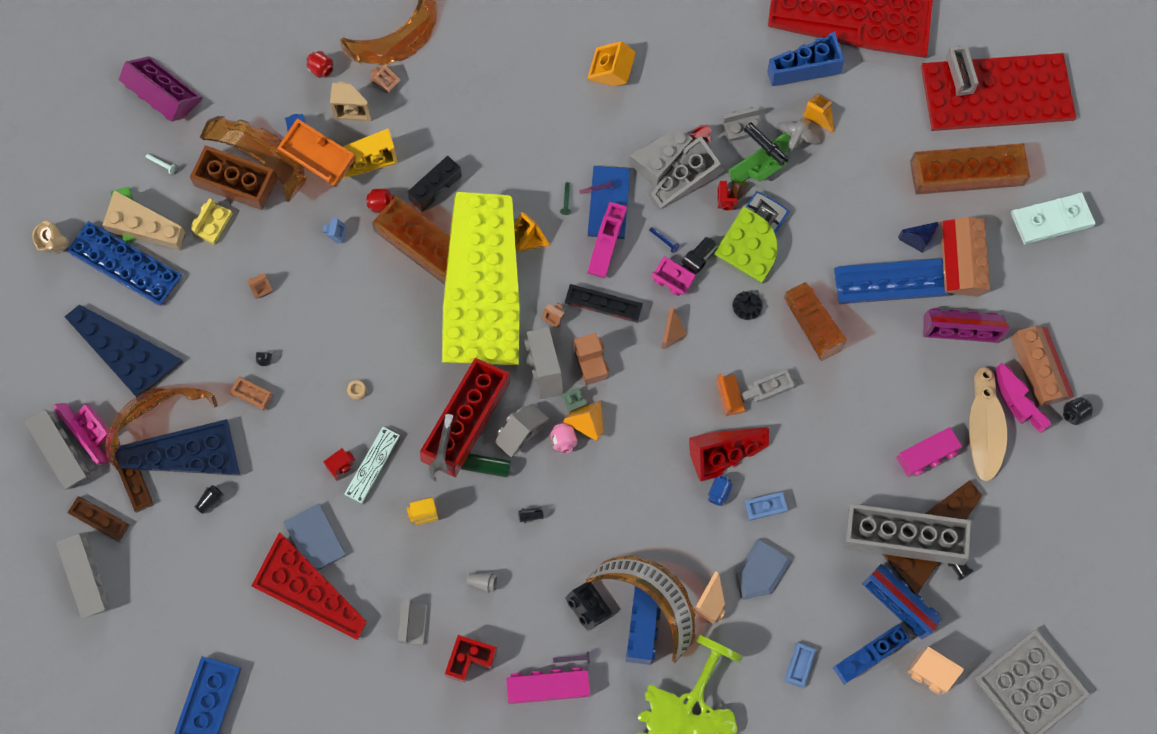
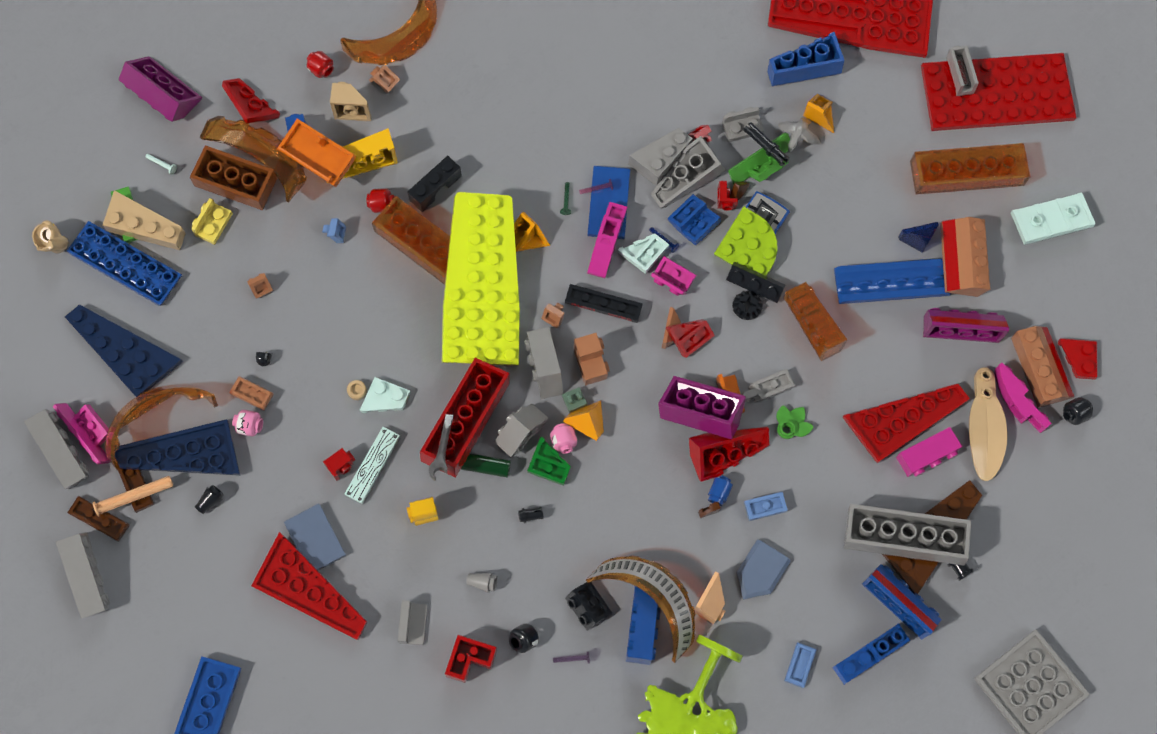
(132, 495): none -> light nougat axle
(247, 103): none -> red wing
(248, 423): none -> bright pink head
(384, 397): none -> light aqua wing
(523, 638): none -> black head
(548, 464): none -> green wing
(548, 687): dark pink brick -> none
(612, 64): light orange slope -> none
(644, 252): none -> light aqua wing
(690, 335): none -> red wing
(694, 219): none -> blue slope
(697, 258): black piece -> none
(702, 407): none -> magenta slope
(712, 509): none -> reddish brown tile
(755, 282): none -> black plate
(794, 421): none -> bright green plate
(898, 422): none -> red wing
(934, 670): light nougat slope -> none
(1081, 357): none -> red wing

